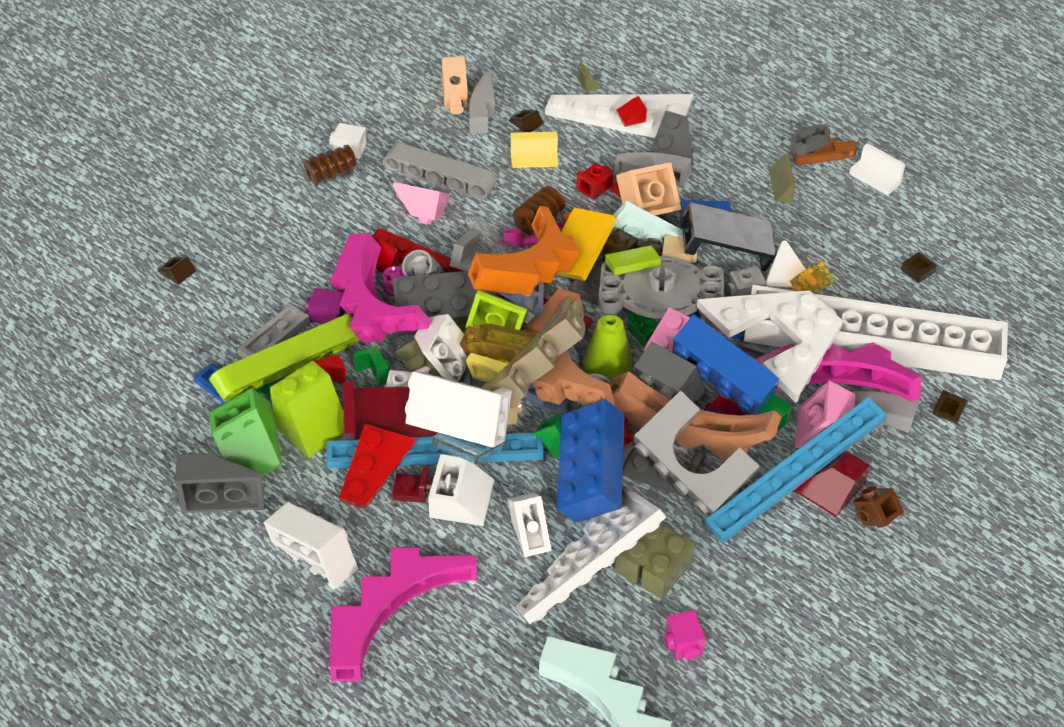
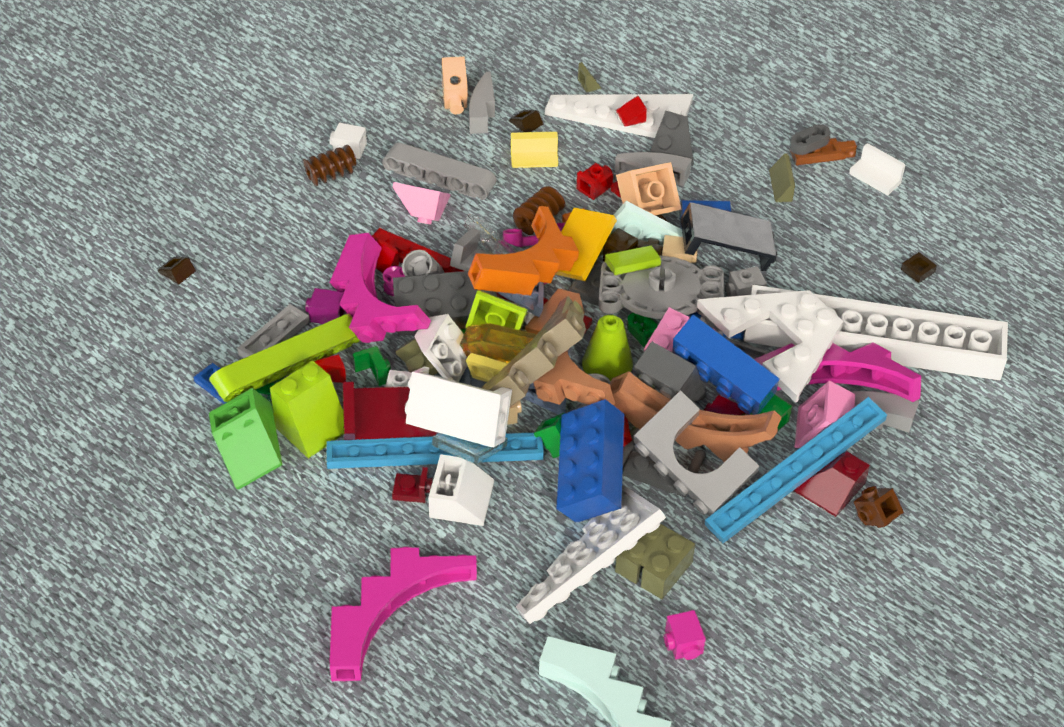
(216, 485): dark grey slope -> none
(313, 540): white wedge -> none
(374, 461): red wing -> none
(529, 523): white slope -> none
(784, 267): white piece -> none
(814, 279): clear yellow brick -> none
(950, 407): dark brown slope -> none

